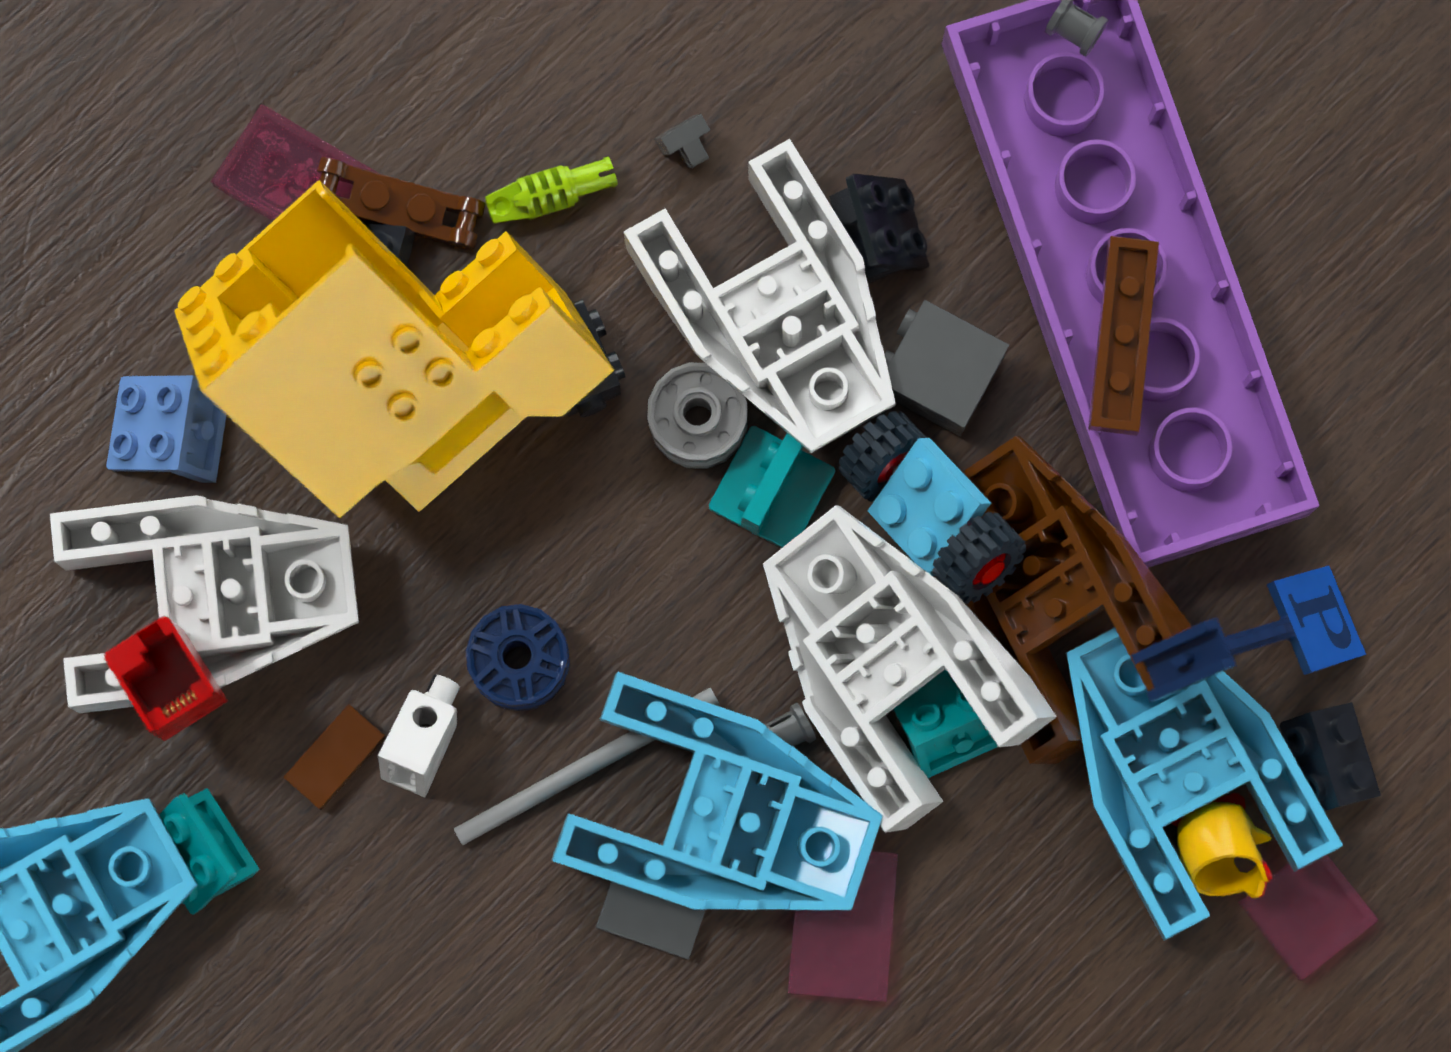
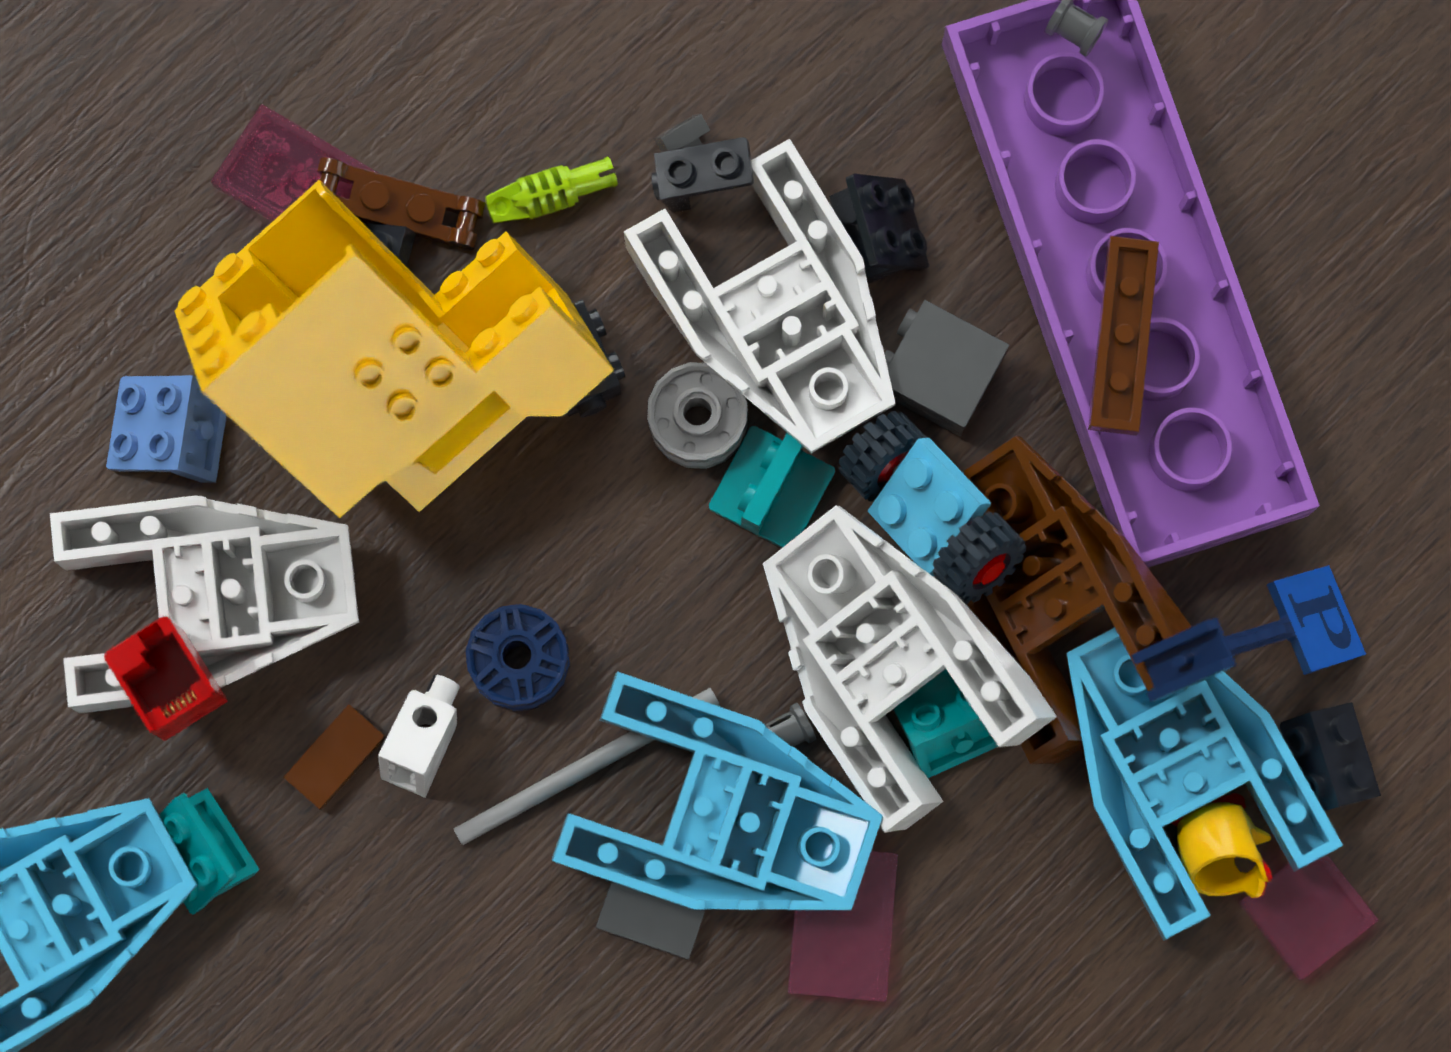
(701, 171): none -> black bracket

